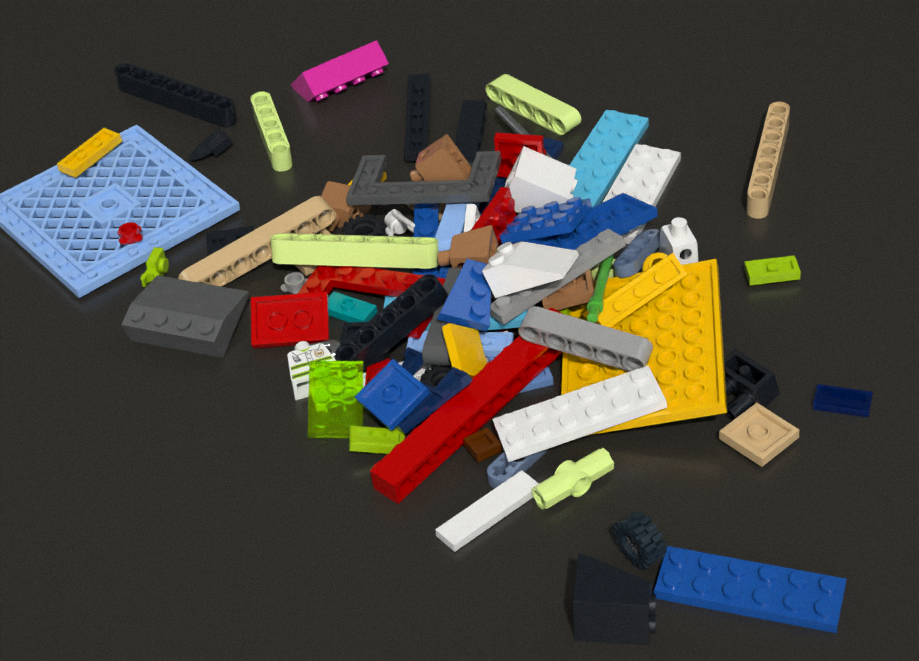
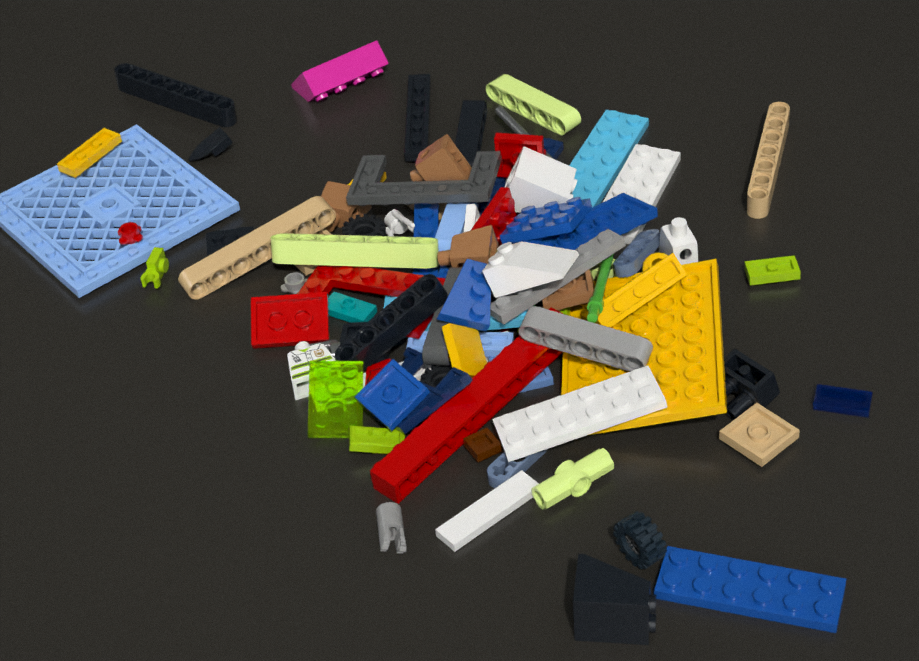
(185, 315): dark grey slope -> none
(271, 131): yellowish green beam -> none
(390, 526): none -> light grey hinge

